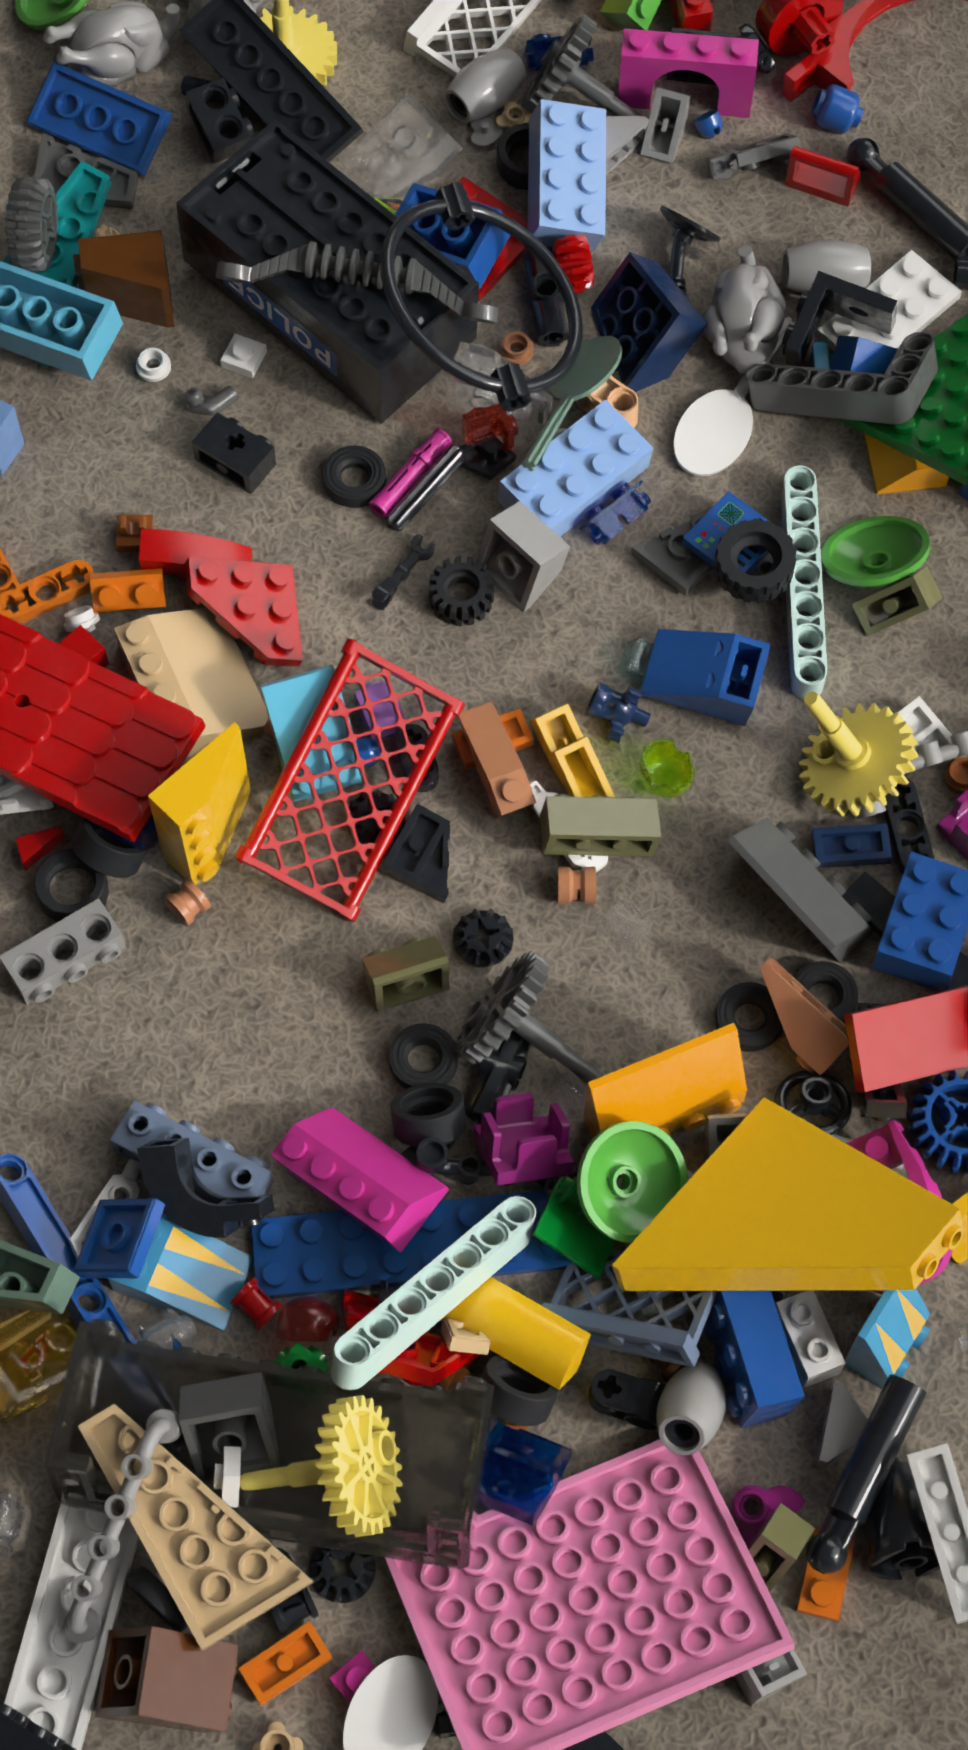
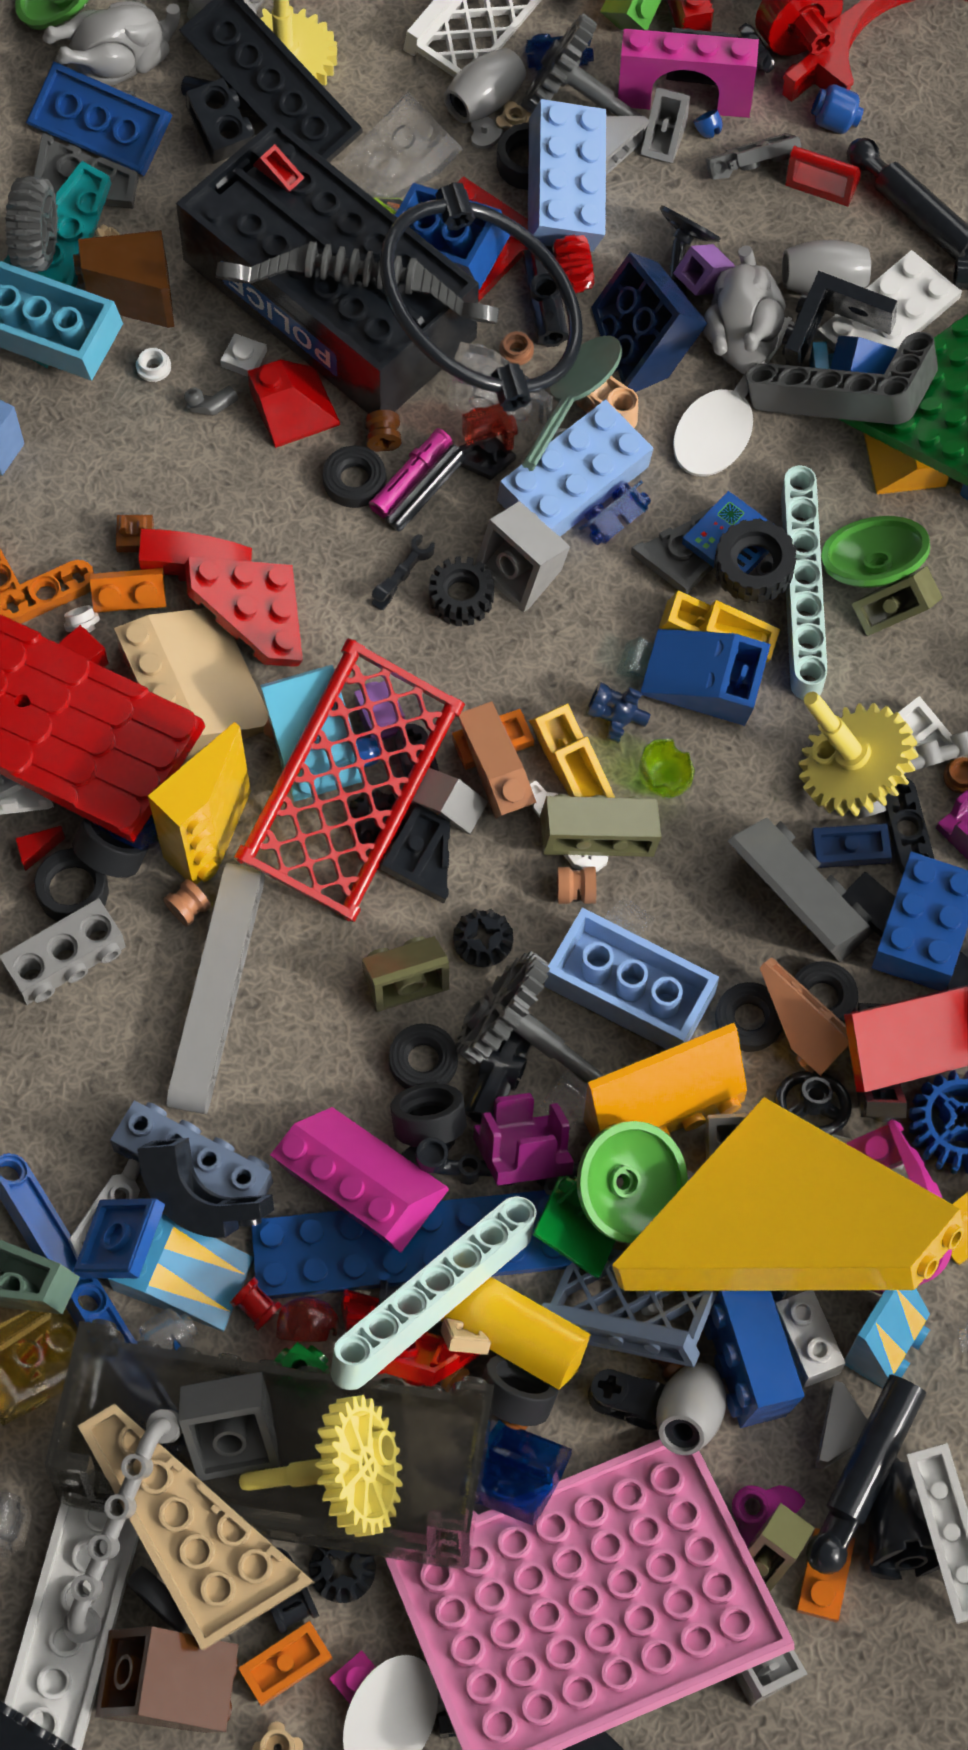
(215, 989): none -> light grey beam
(228, 1475): white plate -> none
(234, 452): black brick -> none
(279, 168): none -> red piece
(291, 401): none -> red slope
(383, 430): none -> reddish brown wheel
(450, 799): none -> light grey slope
(631, 981): none -> light blue brick
(691, 614): none -> yellow slope
(701, 268): none -> medium lavender brick

